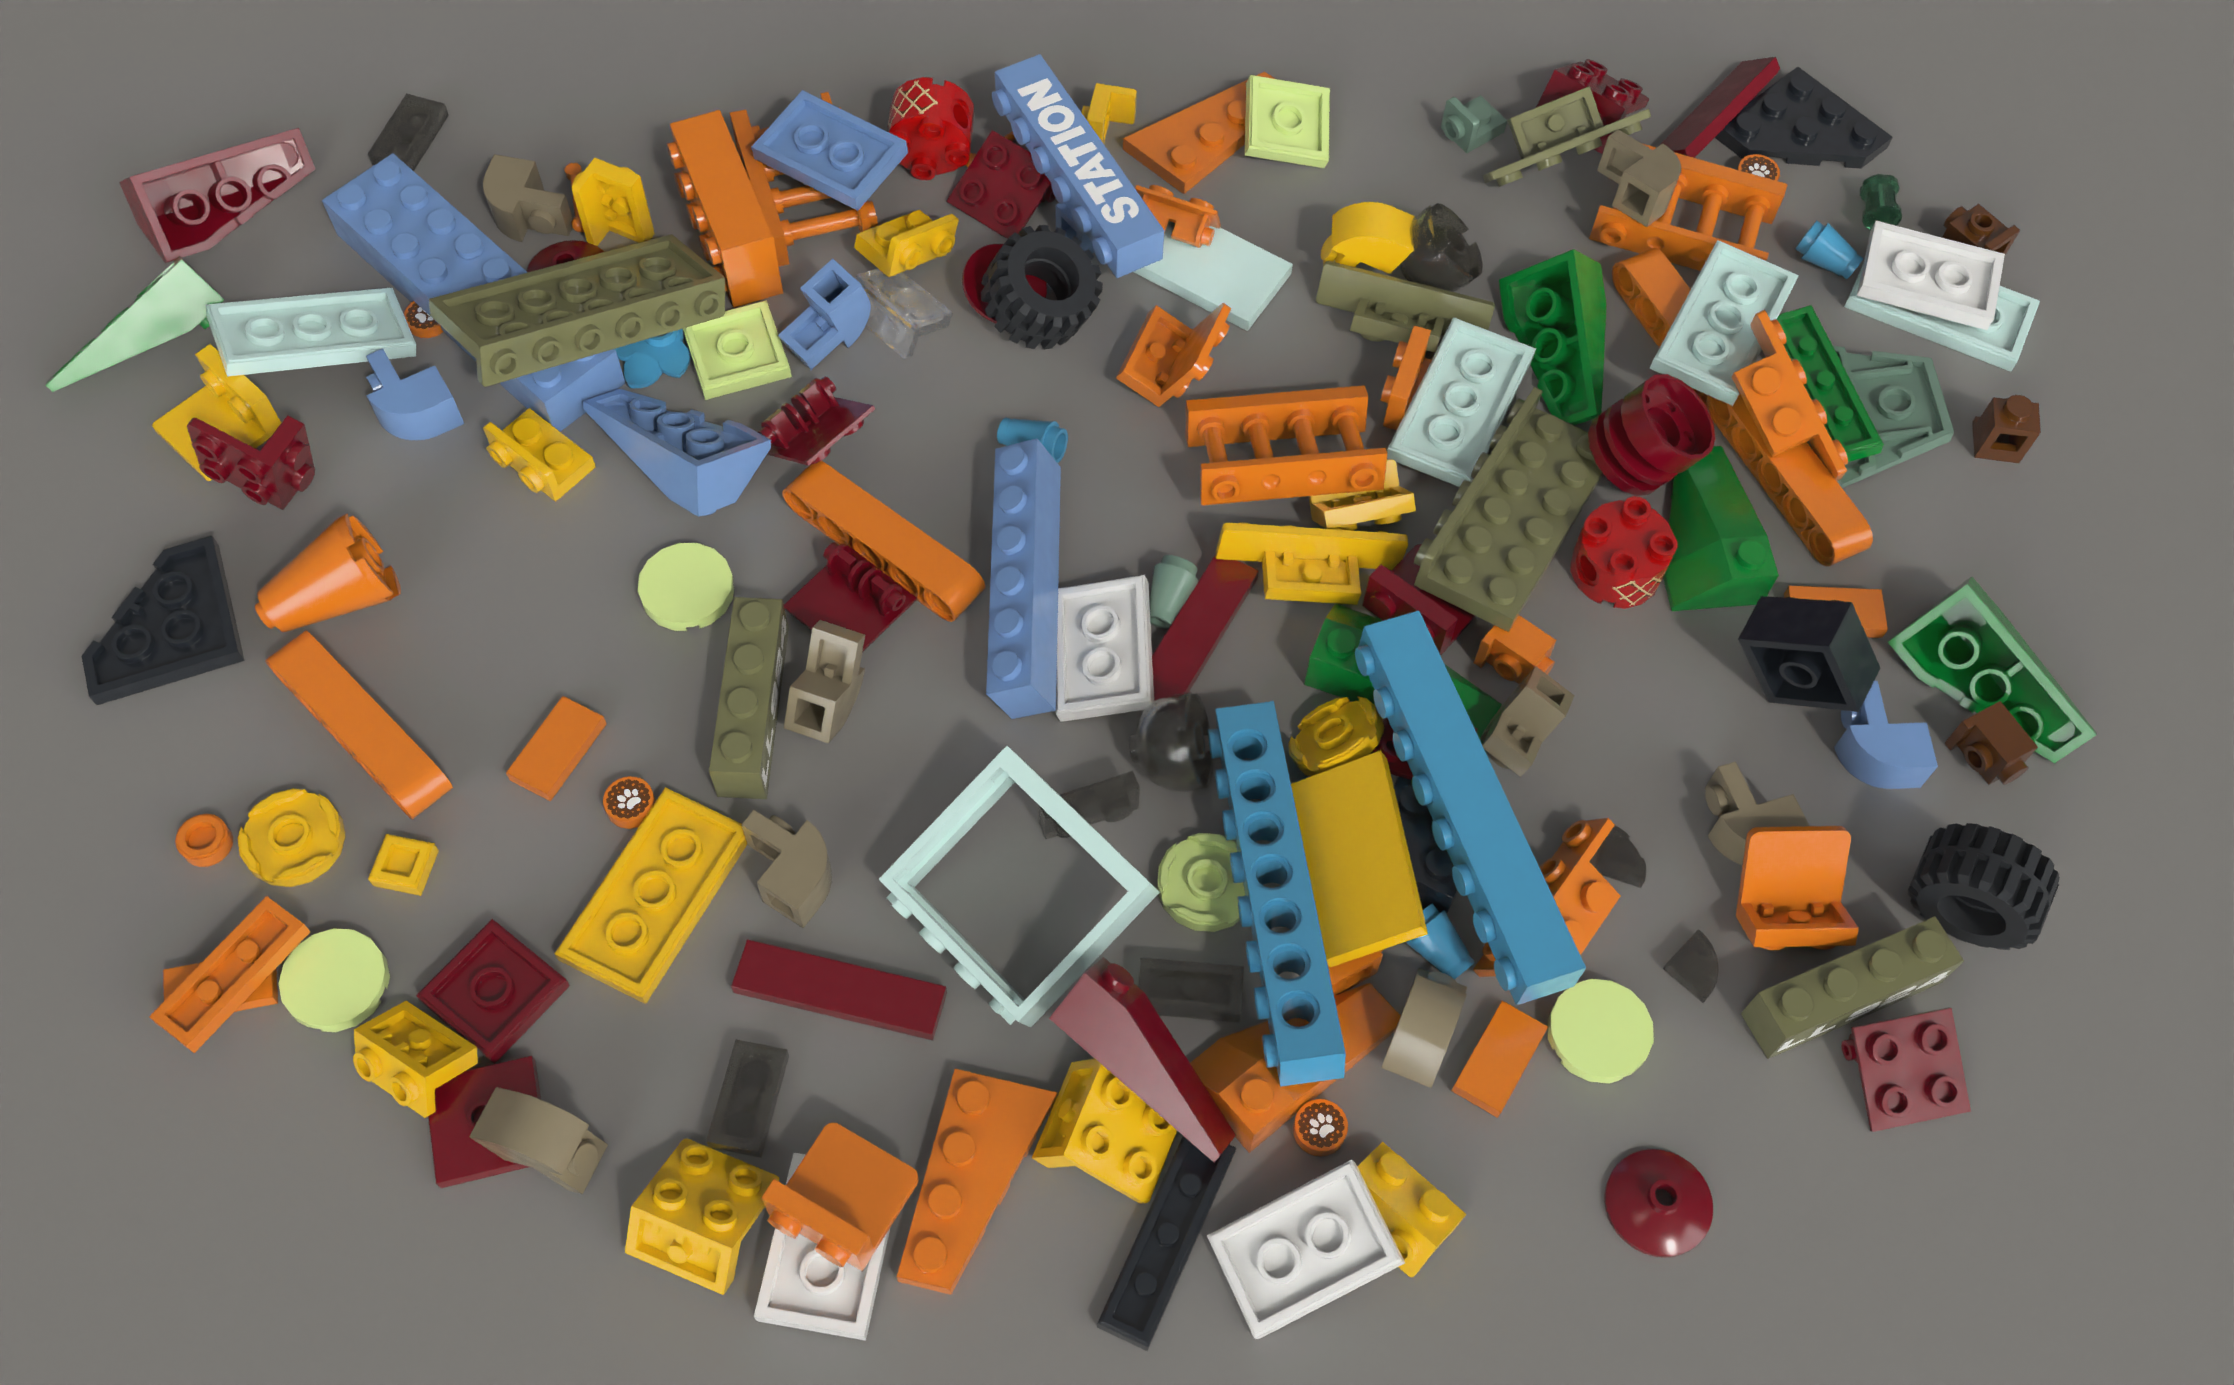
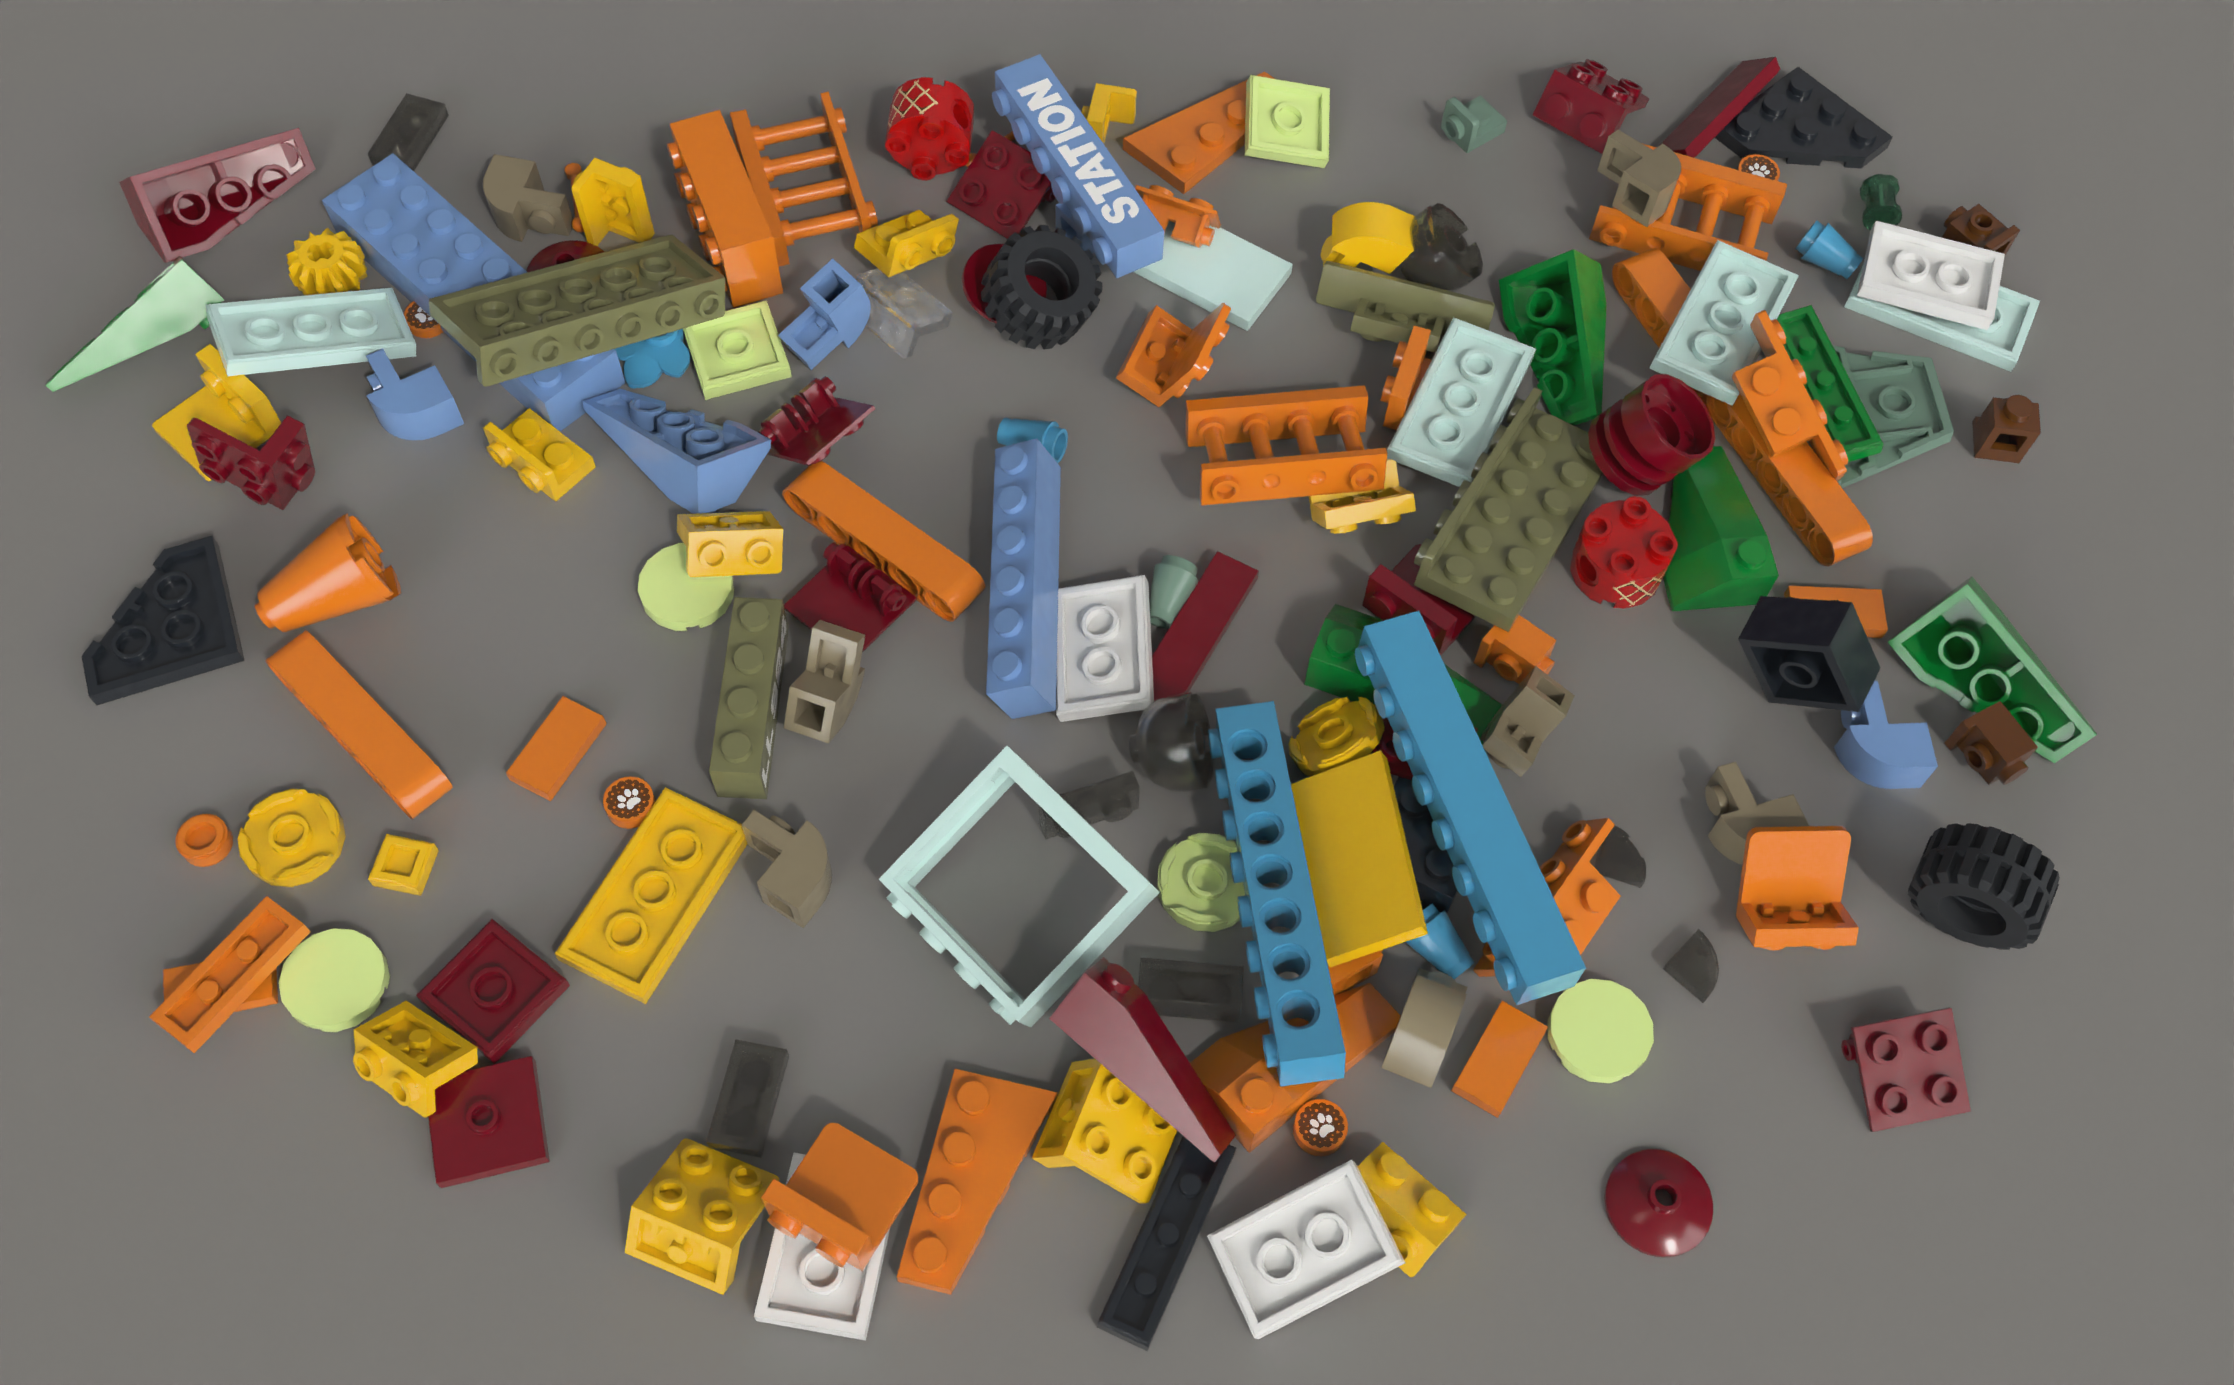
(326, 264): none -> yellow gear
(539, 1137): dark tan brick -> none
(731, 543): none -> yellow bracket
(830, 150): medium blue plate -> none
(839, 989): dark red tile -> none
(1310, 561): yellow bracket -> none
(1557, 128): olive bracket -> none
(1851, 987): olive brick -> none

